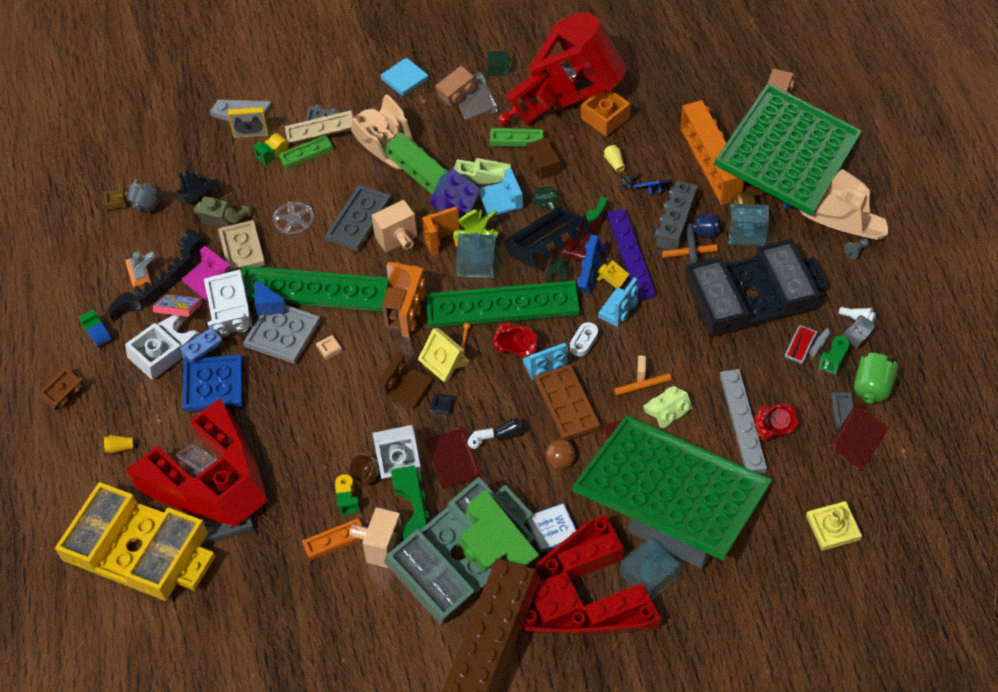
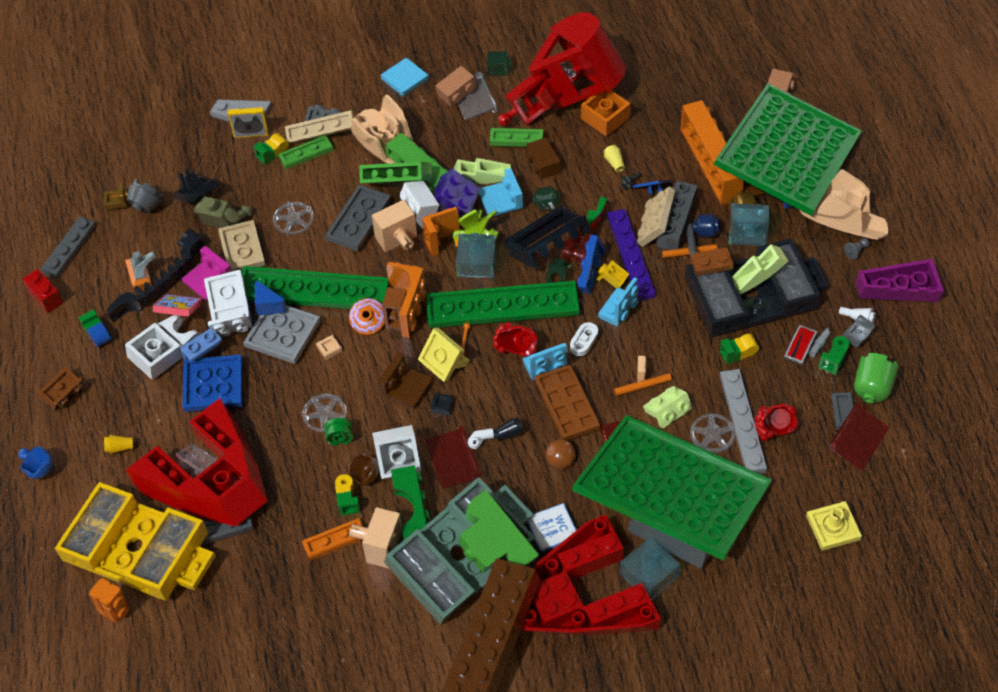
(36, 462): none -> blue hair
(42, 291): none -> red piece
(68, 247): none -> dark grey plate
(109, 600): none -> orange brick
(323, 412): none -> clear wheel
(338, 431): none -> green wheel
(367, 325): none -> dish
(396, 172): none -> bright green brick
(419, 200): none -> white slope
(655, 216): none -> tan plate
(711, 261): none -> dark orange bracket
(712, 433): none -> clear wheel
(738, 348): none -> leg
(759, 268): none -> yellowish green slope
(901, 282): none -> magenta wedge

